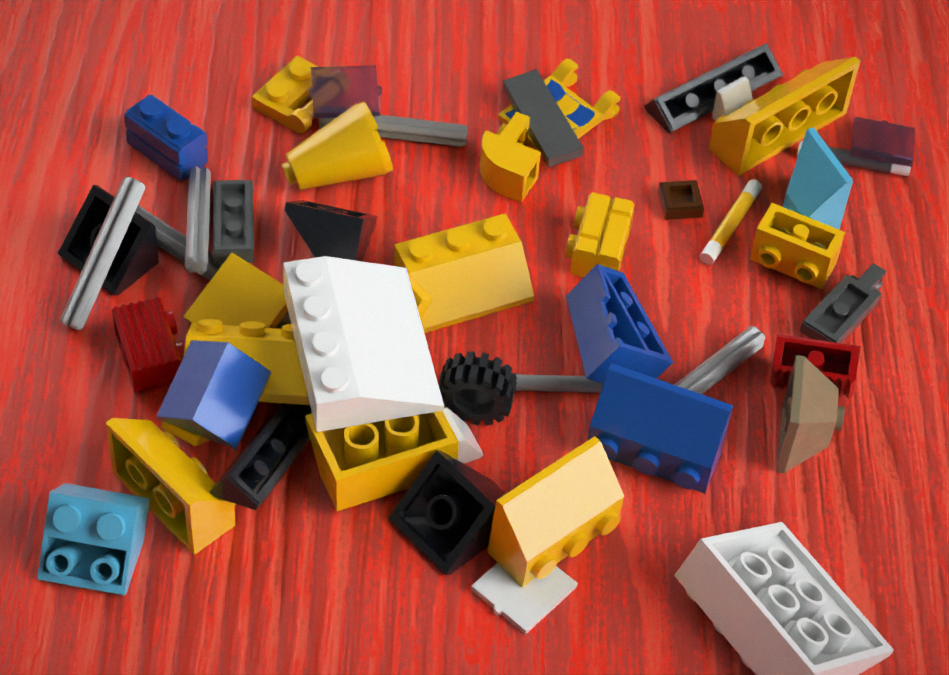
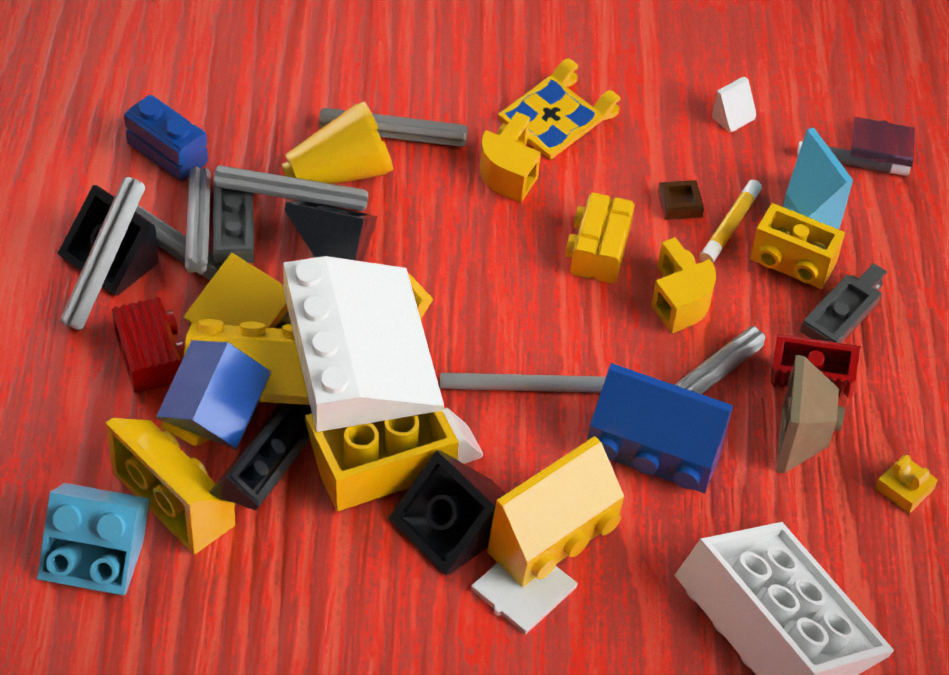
(285, 94): yellow plate -> none
(290, 188): none -> light grey axle
(341, 87): piece -> none
(468, 271): yellow slope -> none
(477, 388): black tyre -> none
(547, 122): dark grey tile -> none
(613, 327): blue wedge -> none
(685, 289): none -> yellow brick
(698, 95): black slope -> none
(784, 115): yellow slope -> none
(906, 483): none -> yellow tile

